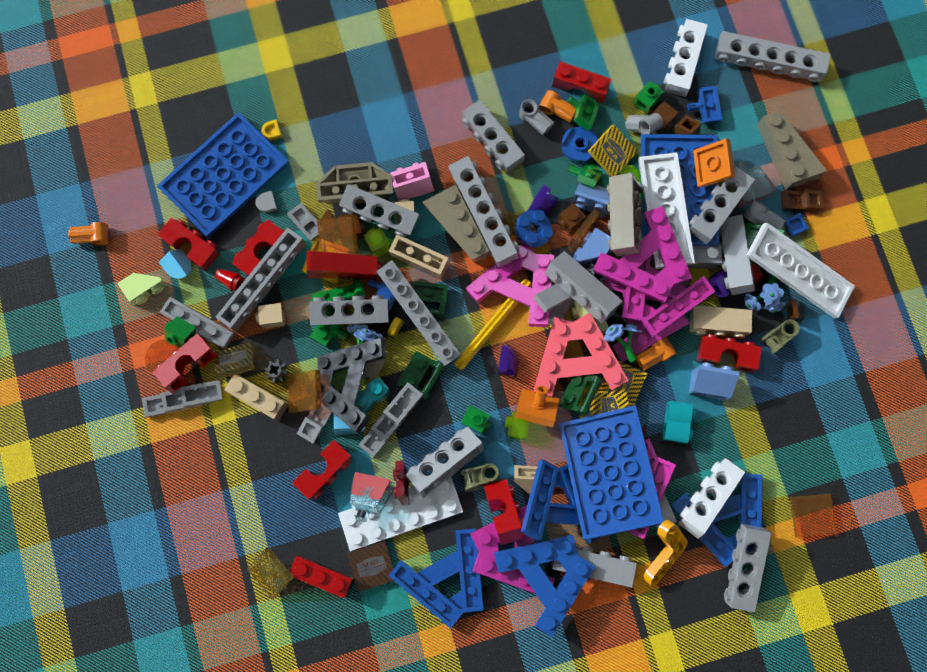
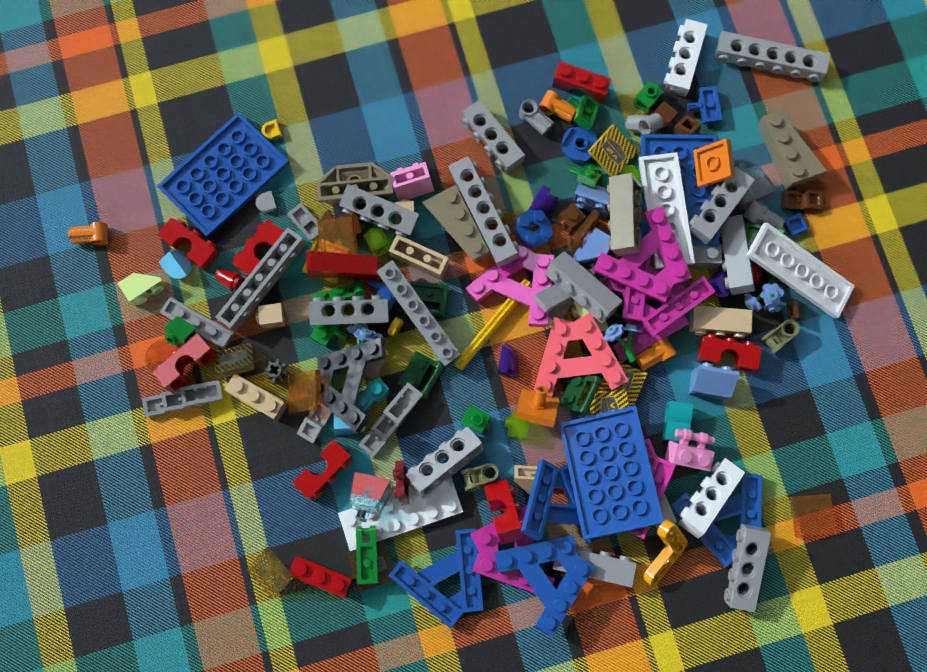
(366, 555): none -> green plate
(689, 455): none -> bright pink brick

